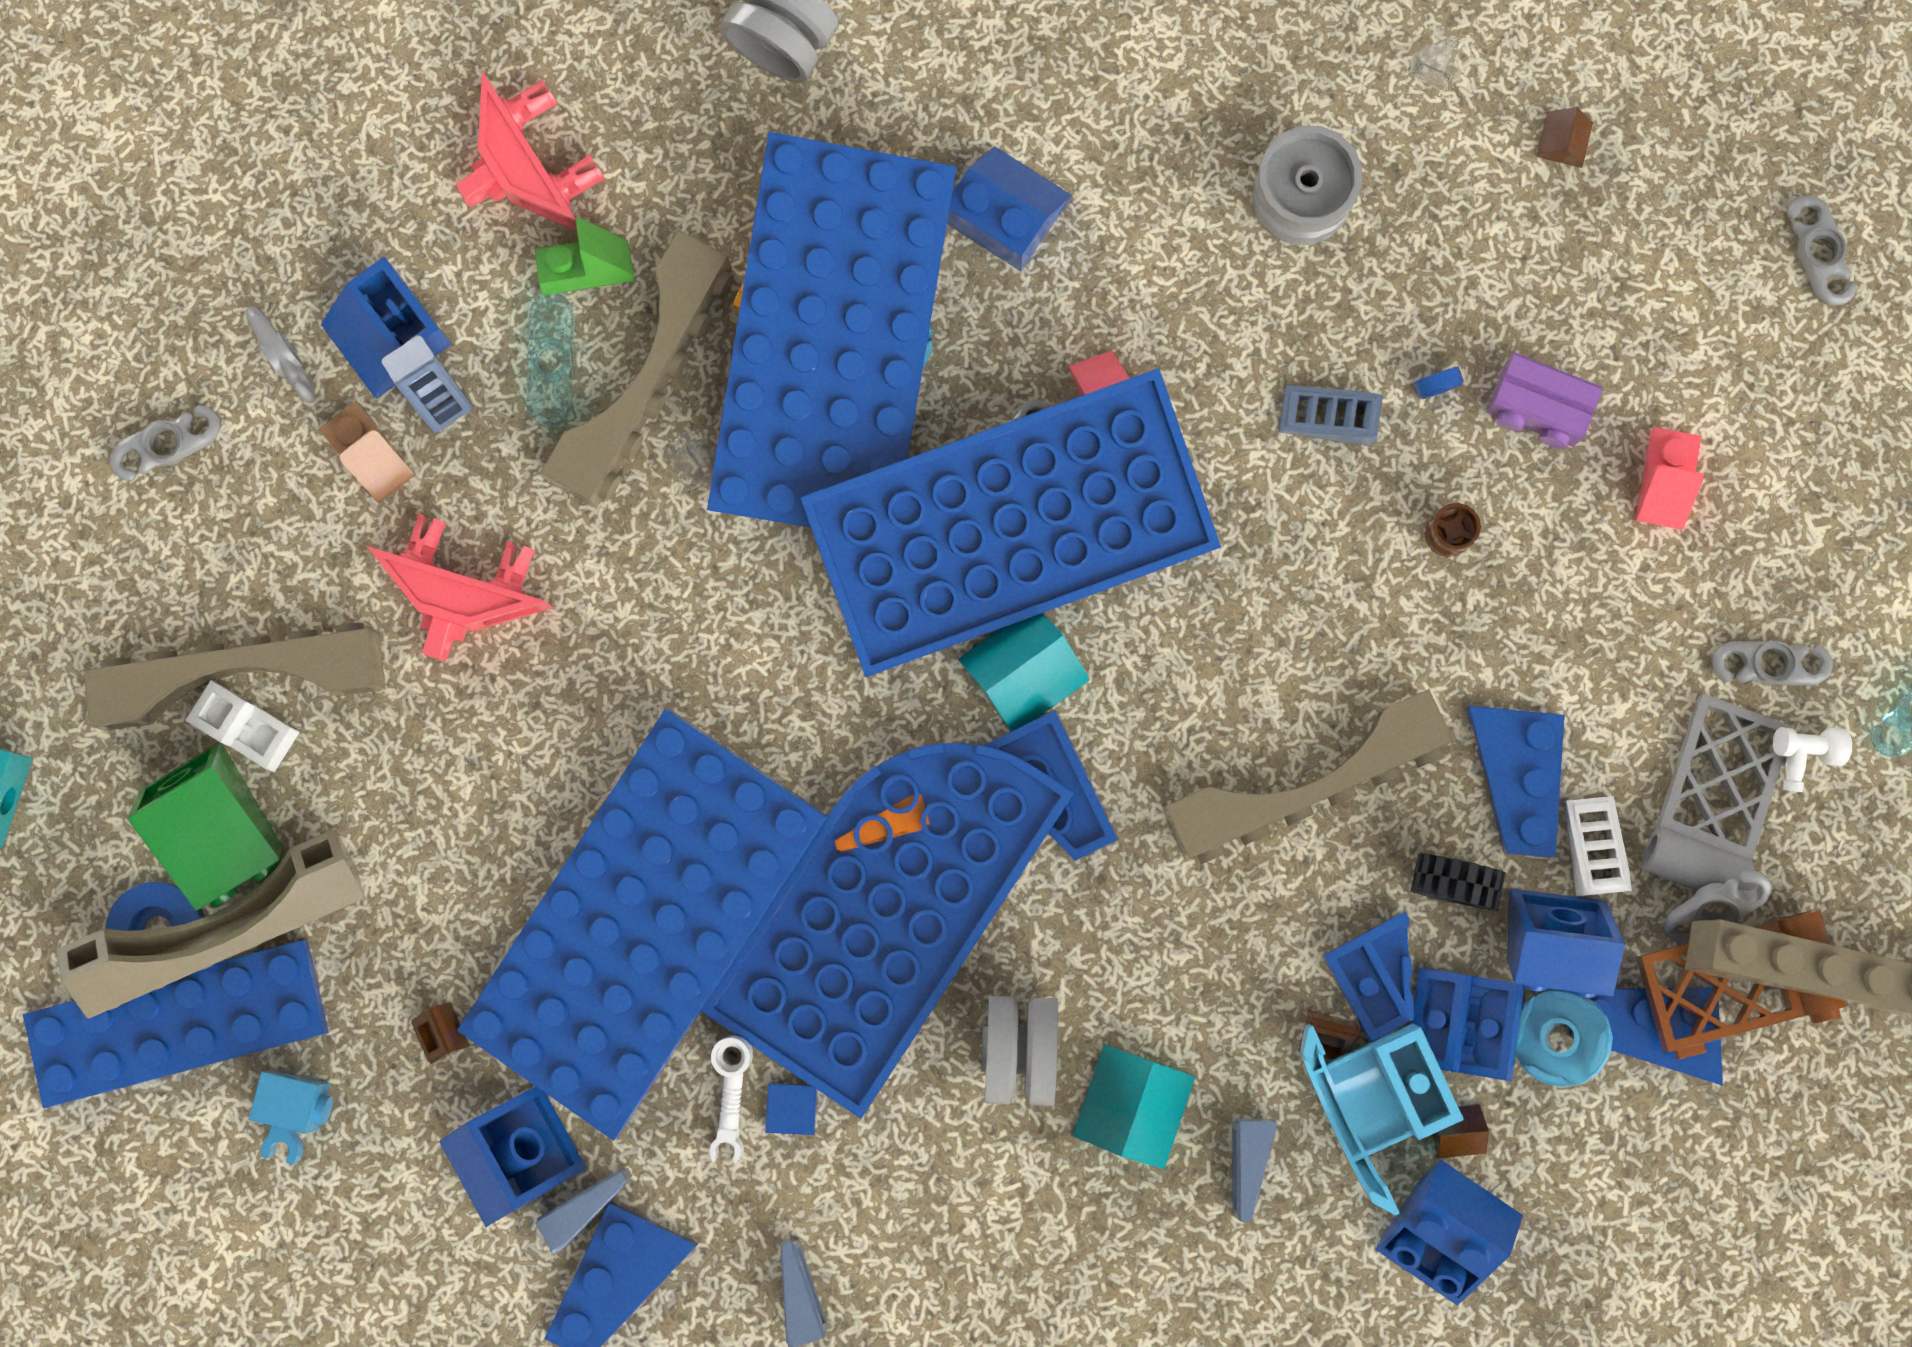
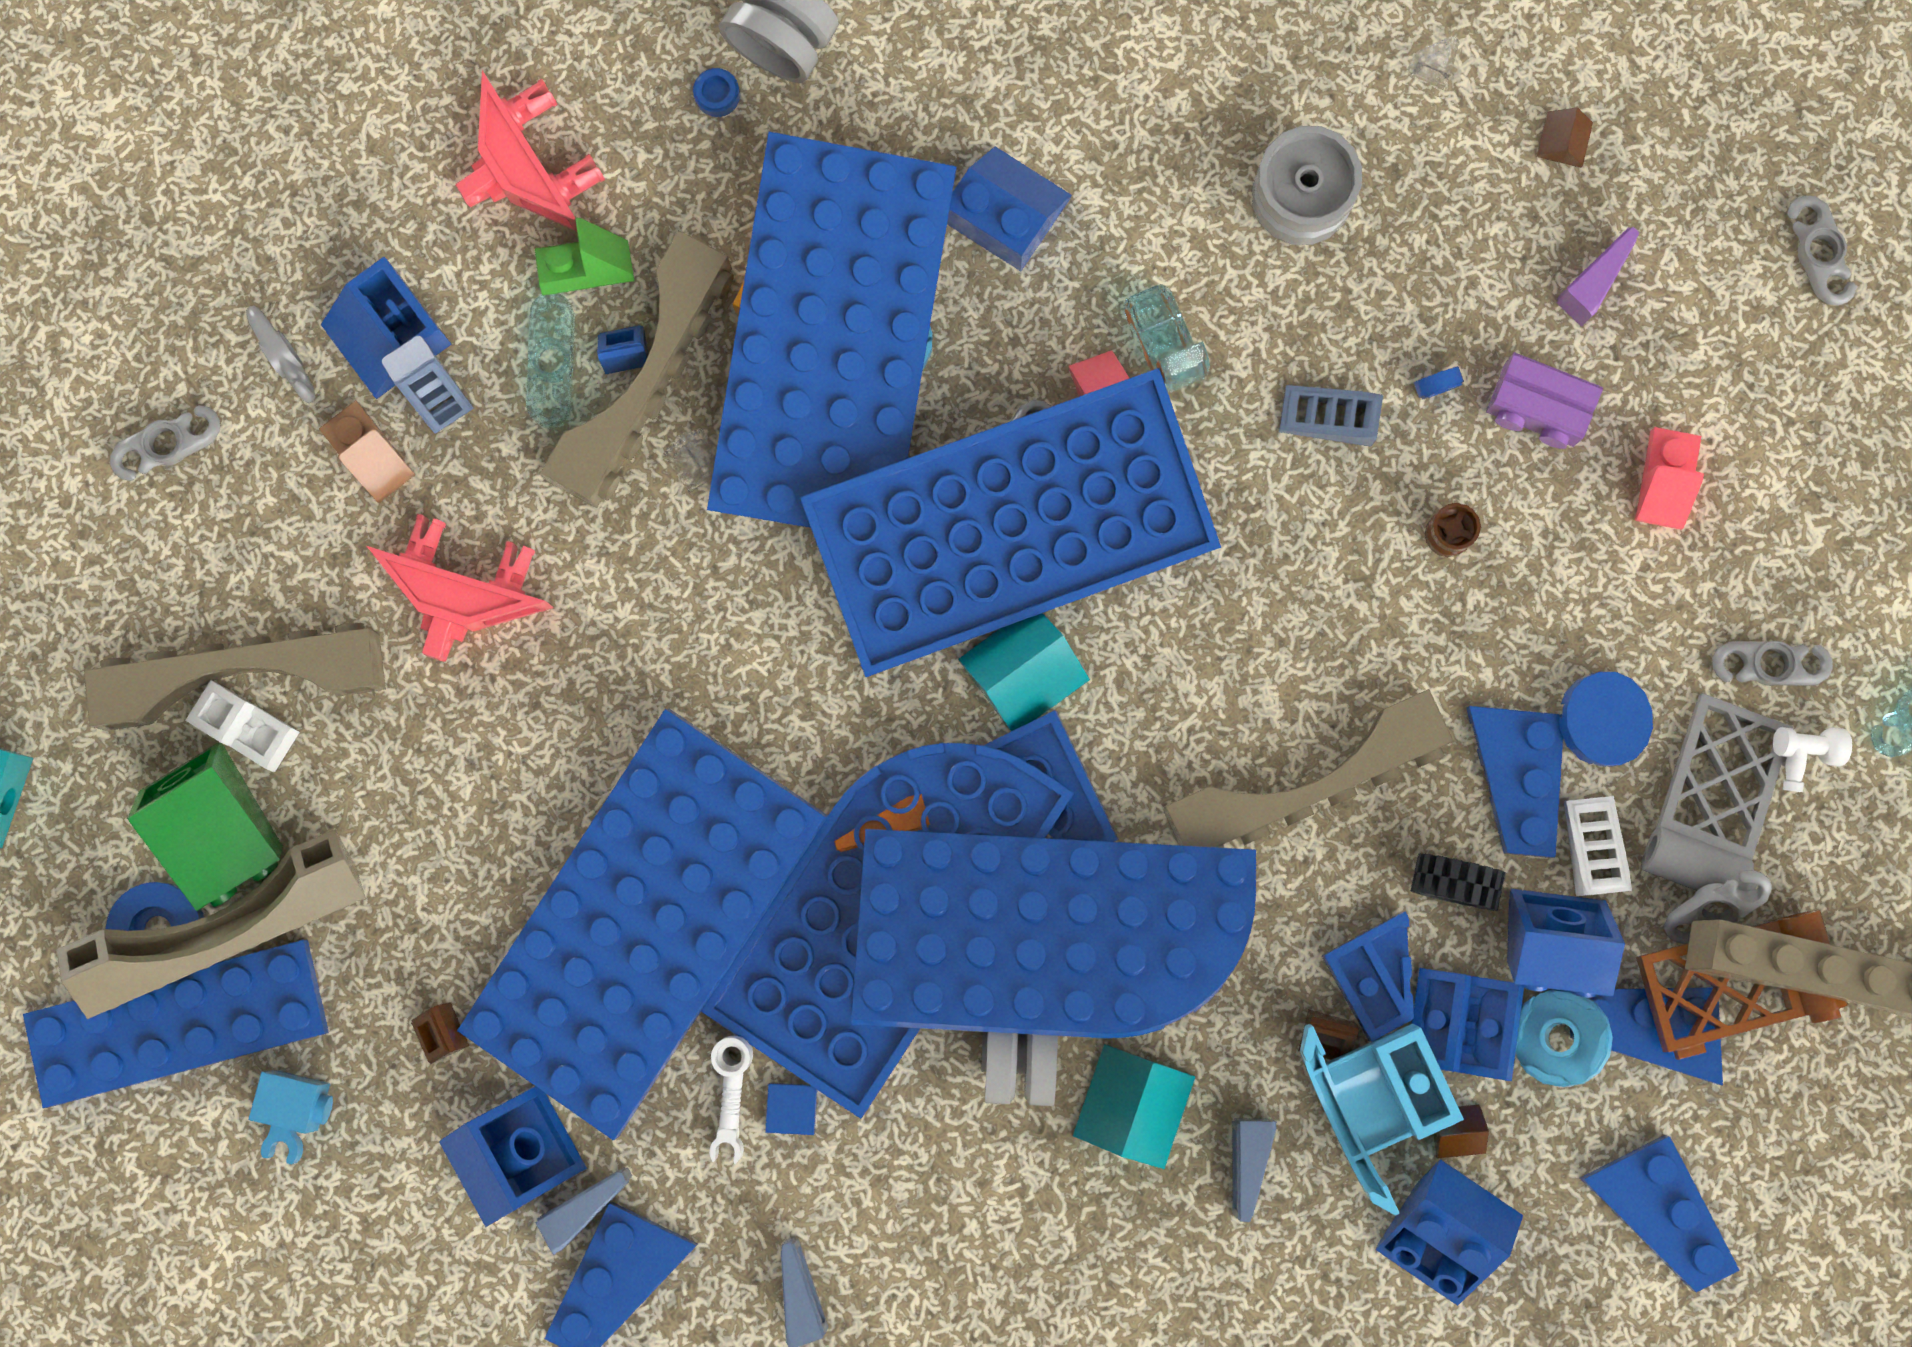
(622, 349): none -> blue slope
(716, 92): none -> blue tile
(1045, 932): none -> blue plate
(1165, 338): none -> clear light blue animal
(1589, 289): none -> medium lavender slope
(1606, 719): none -> blue tile
(1664, 1208): none -> blue wing

